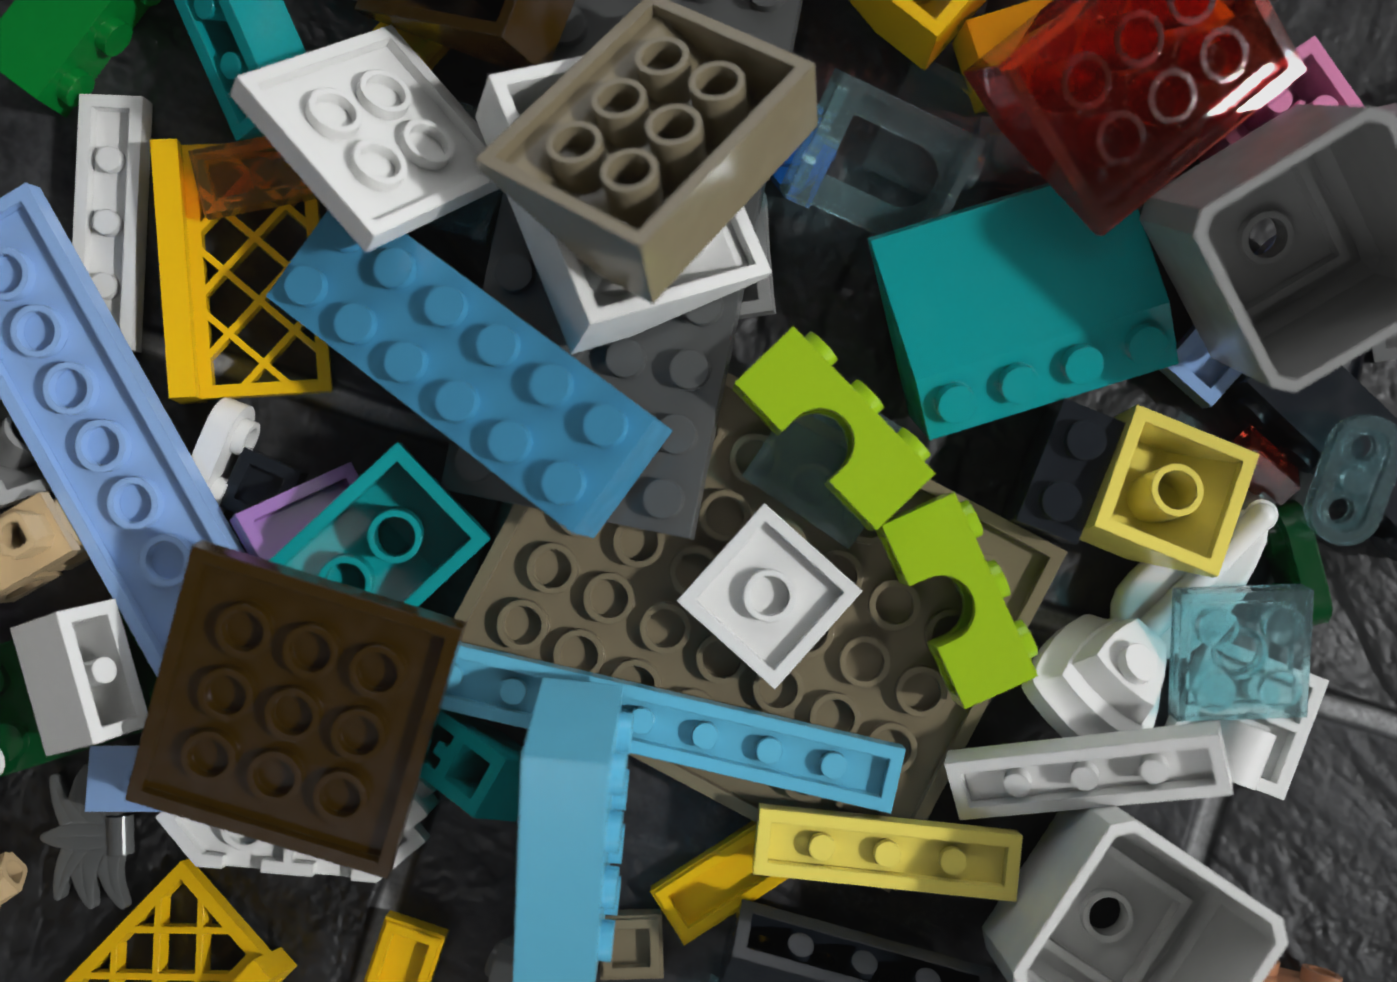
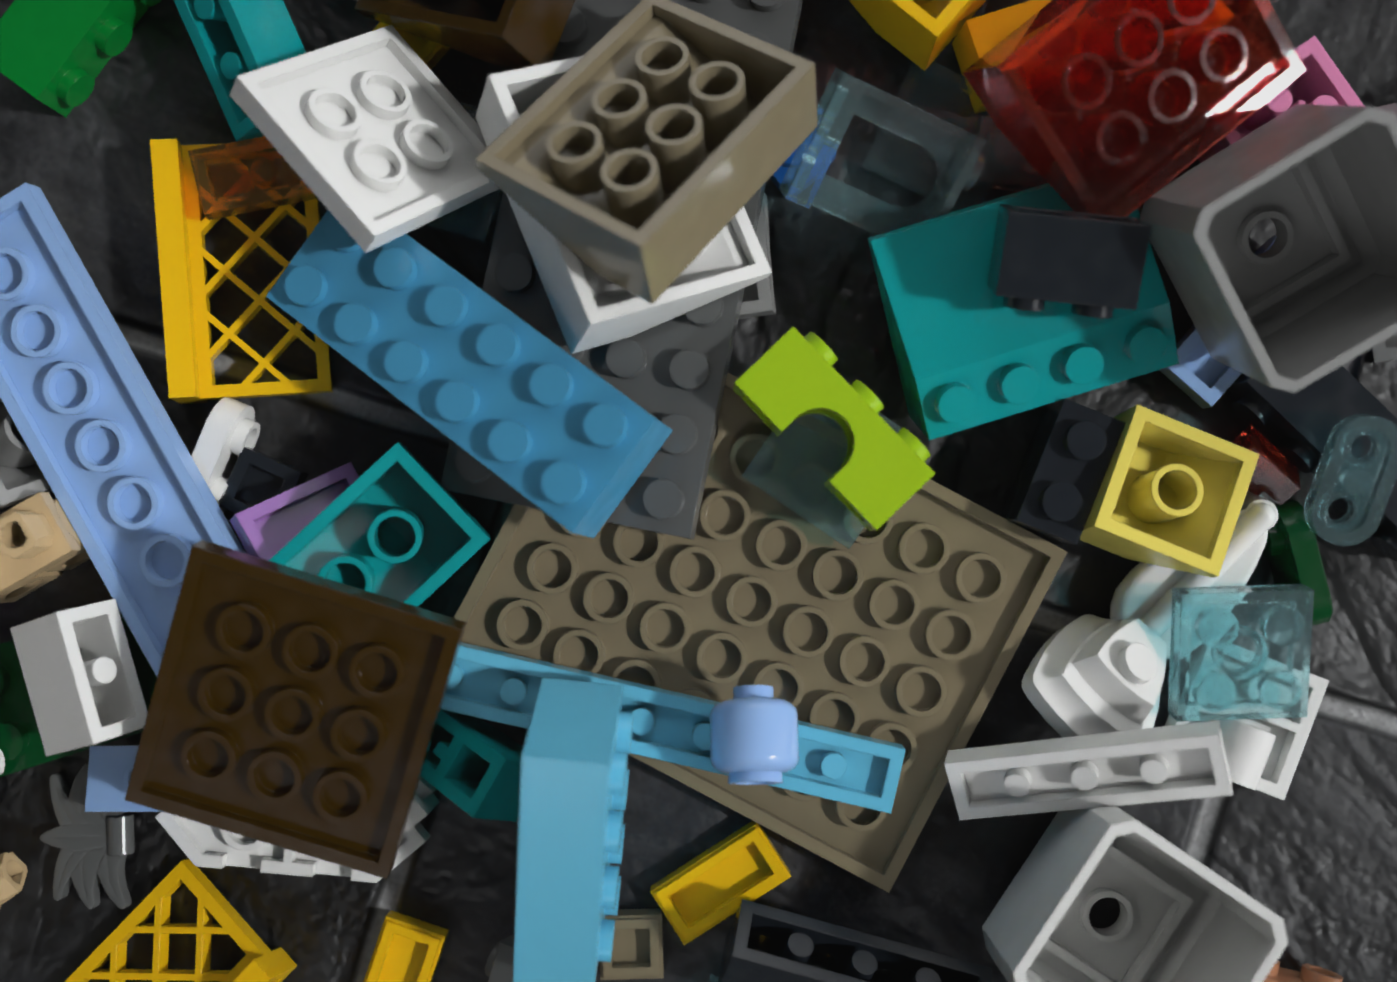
(114, 203): white plate -> none
(754, 736): none -> light blue head
(769, 595): white plate -> none
(887, 852): light yellow plate -> none
(985, 647): lime arch -> none
(1068, 259): none -> black brick

